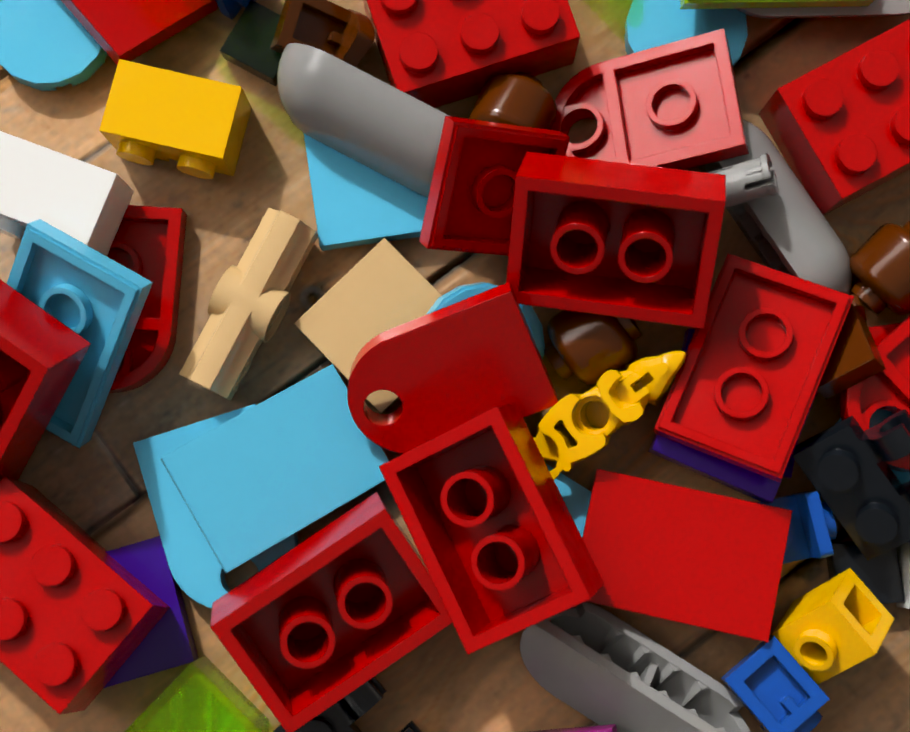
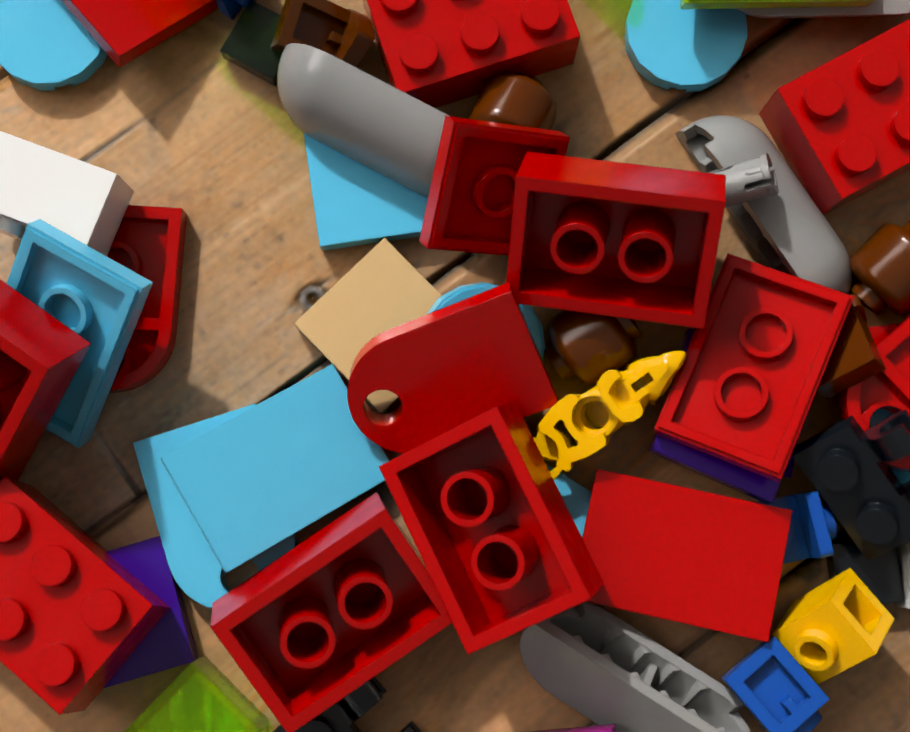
(175, 118): yellow piece -> none
(249, 303): tan piece -> none
(658, 106): tile -> none

